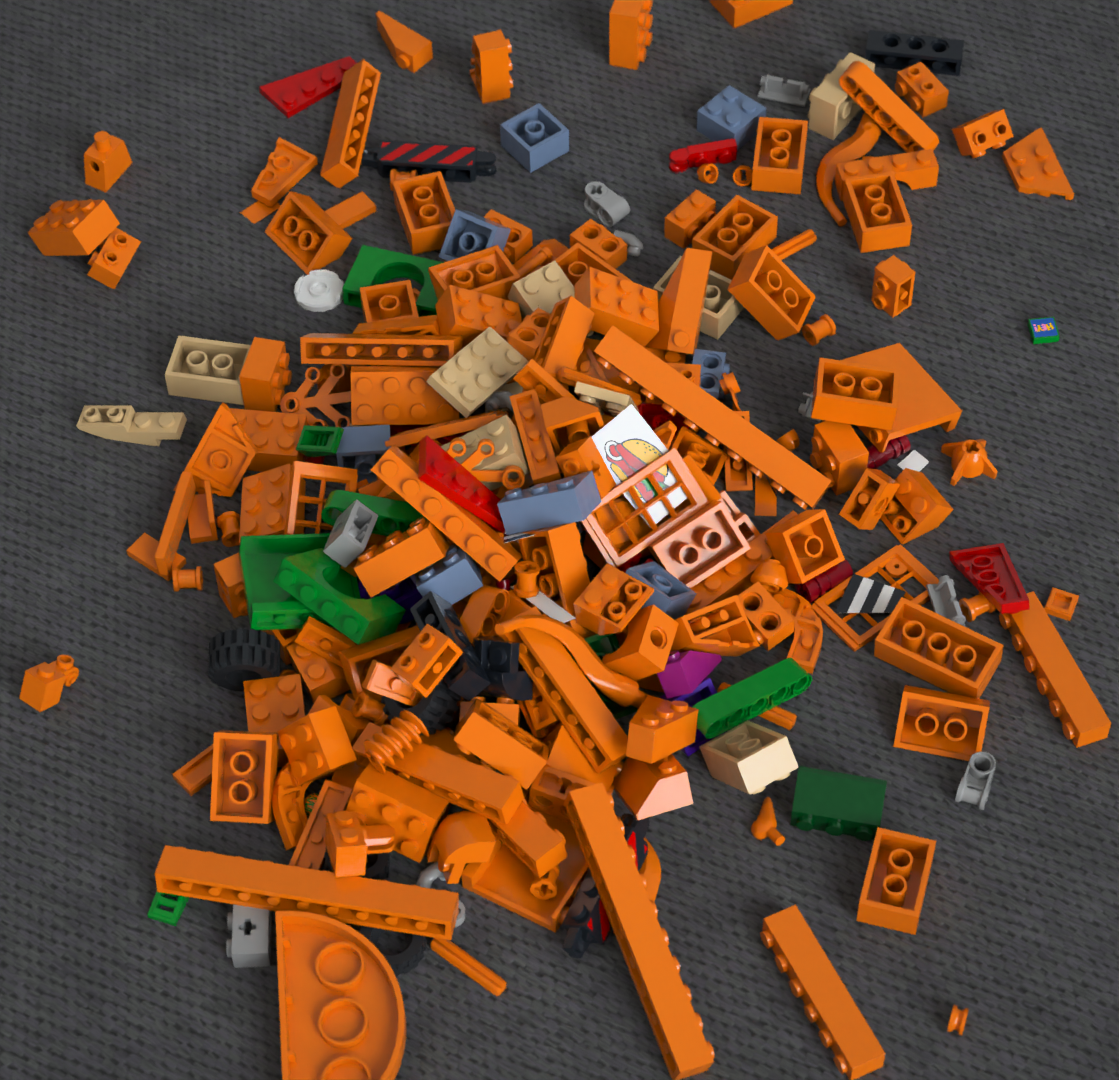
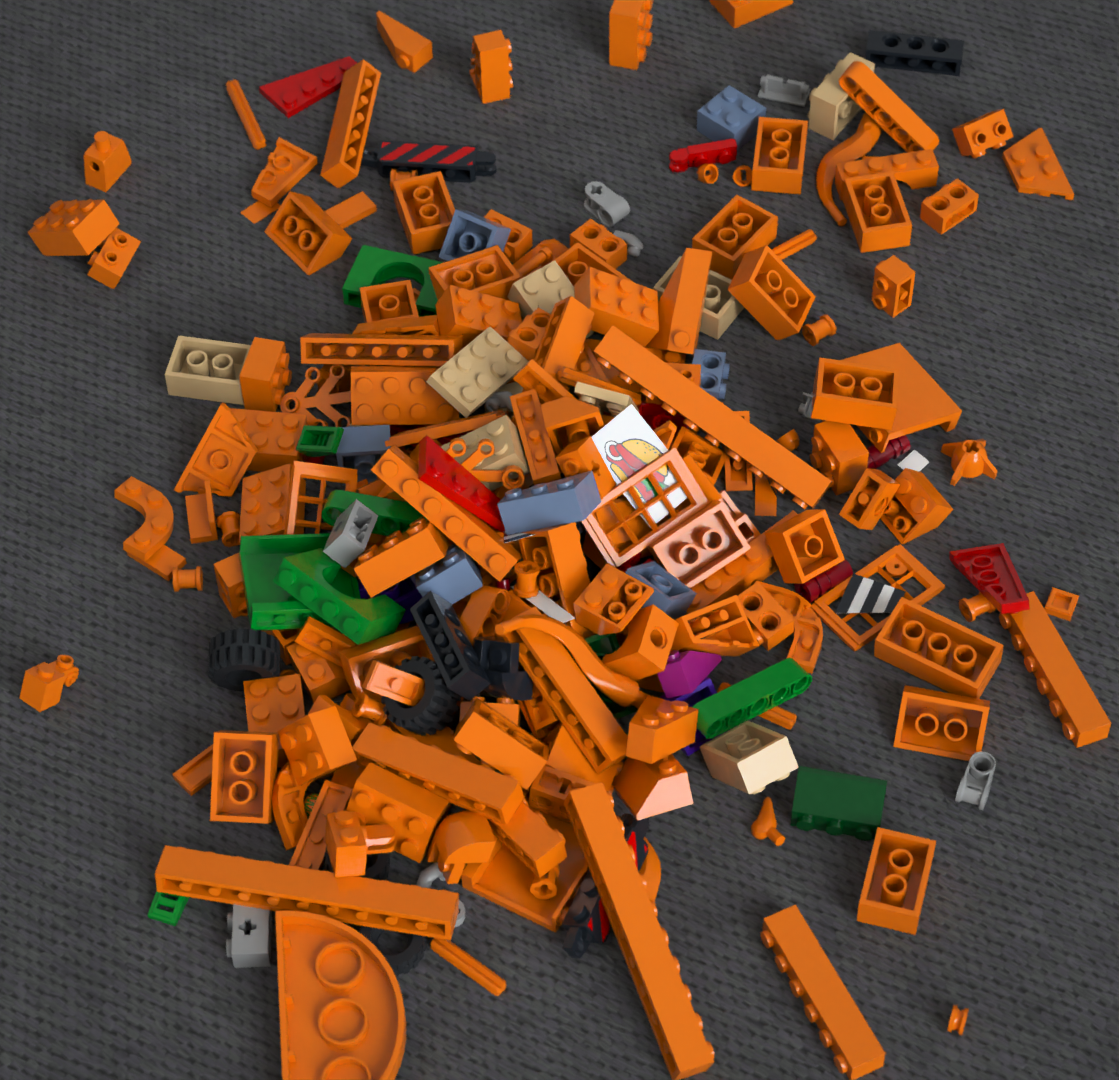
(126, 425): tan slope -> none
(157, 515): none -> orange plate
(175, 523): orange tile -> none
(246, 114): none -> orange axle
(321, 297): white tile -> none
(393, 739): orange piece -> none
(424, 660): orange brick -> none
(534, 137): sand blue brick -> none
(689, 218): orange brick -> none
(731, 386): orange plate -> none
(770, 575): orange cone -> none
(921, 89): orange brick -> none
(945, 601): light grey hinge -> none
(949, 206): none -> orange brick
(1043, 330): tile -> none

